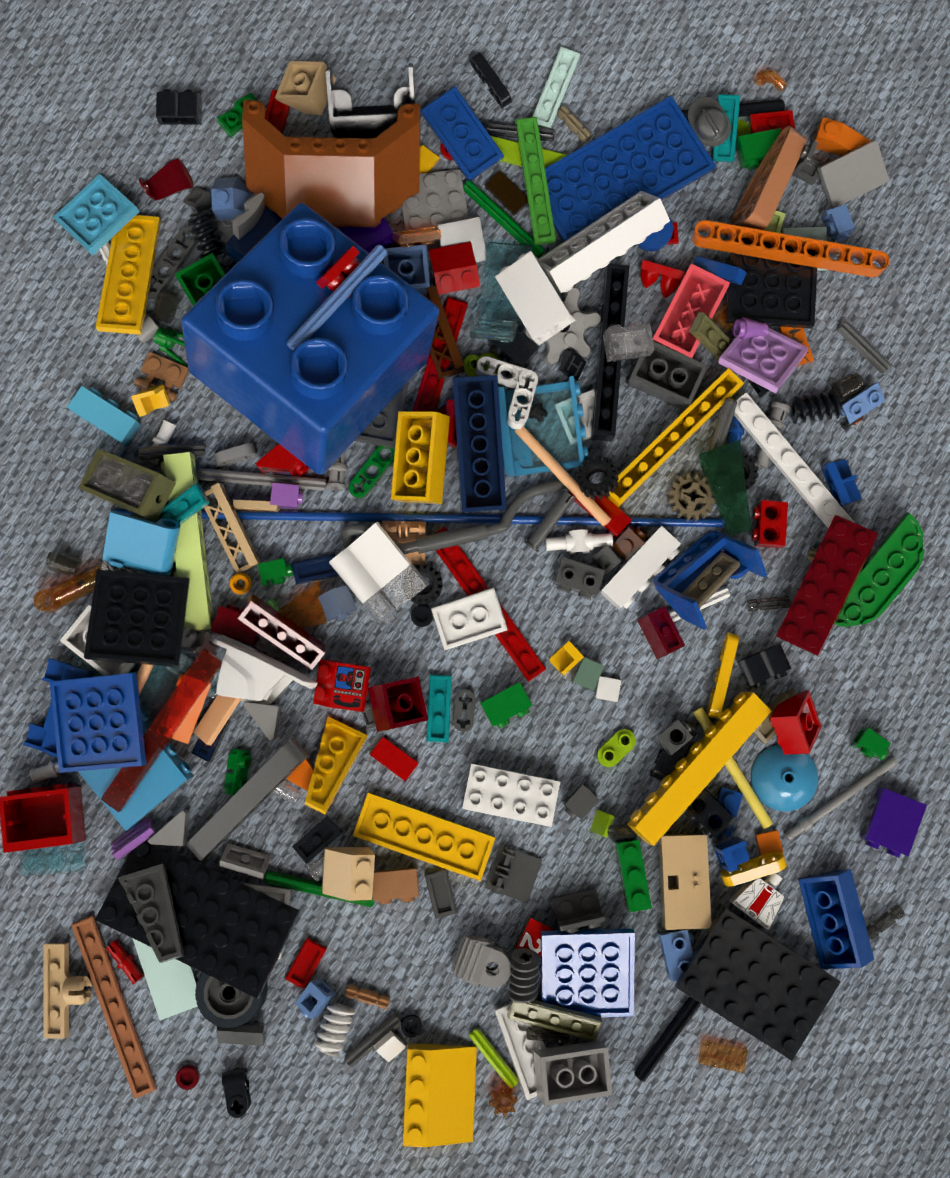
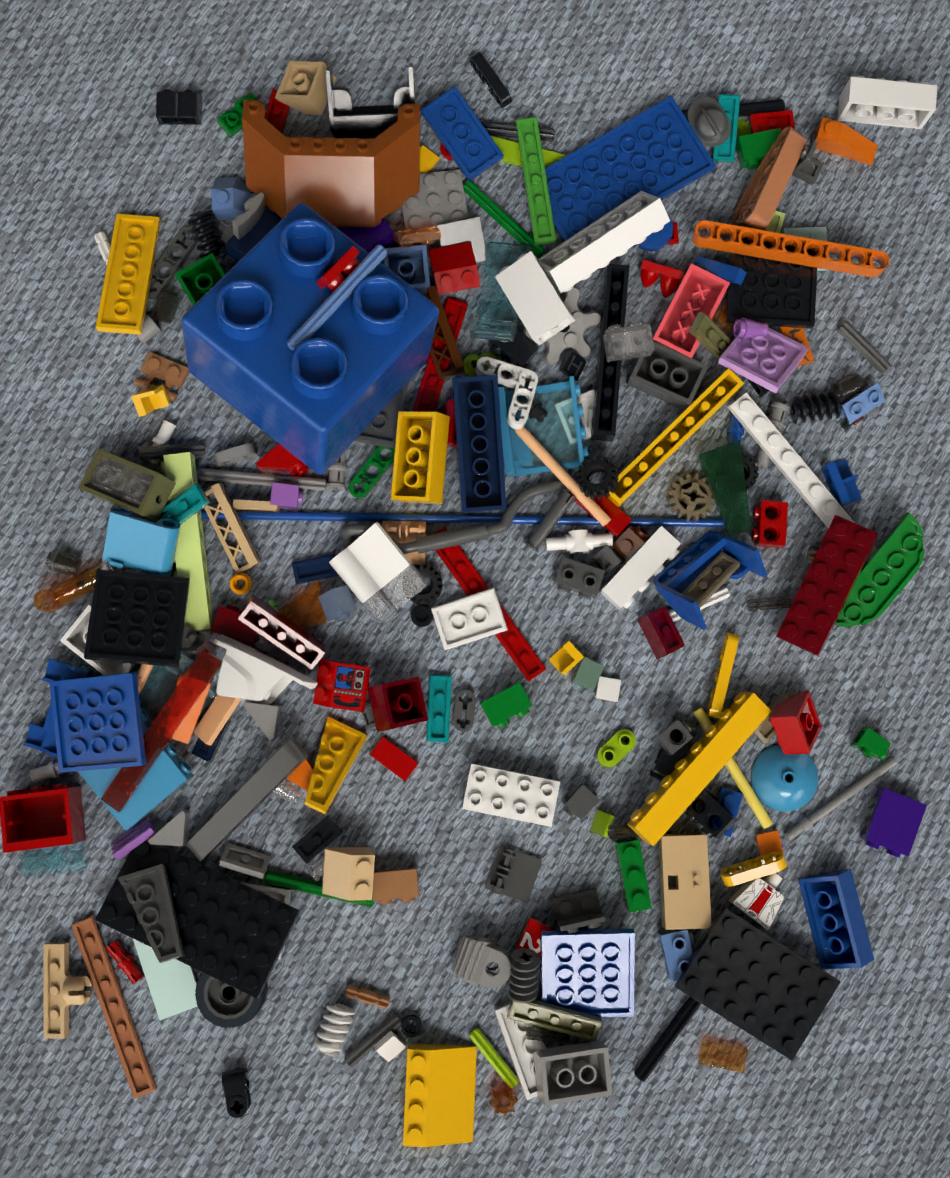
(96, 214): medium azure plate -> none
(104, 415): medium azure brick -> none
(167, 181): dark red piece -> none
(168, 339): green plant -> none
(187, 1077): dark red tile -> none
(199, 199): dark grey slope -> none
(240, 762): green hinge -> none
(242, 1035): dark grey tile -> none
(275, 572): green brick -> none
(306, 963): red tile -> none
(315, 990): medium blue brick -> none
(424, 836): yellow plate -> none
(440, 893): dark grey tile -> none
(506, 193): dark brown tile -> none
(556, 87): light aqua tile -> none
(574, 124): dark tan axle -> none
(723, 423): dark grey axle -> none
(731, 853): blue panel -> none
(764, 665): black brick -> none
(770, 76): clear orange arm -> none
(838, 223): medium blue brick -> none
(853, 174): light grey tile -> none
(885, 921): clear smoke axle -> none
(887, 102): none -> white brick

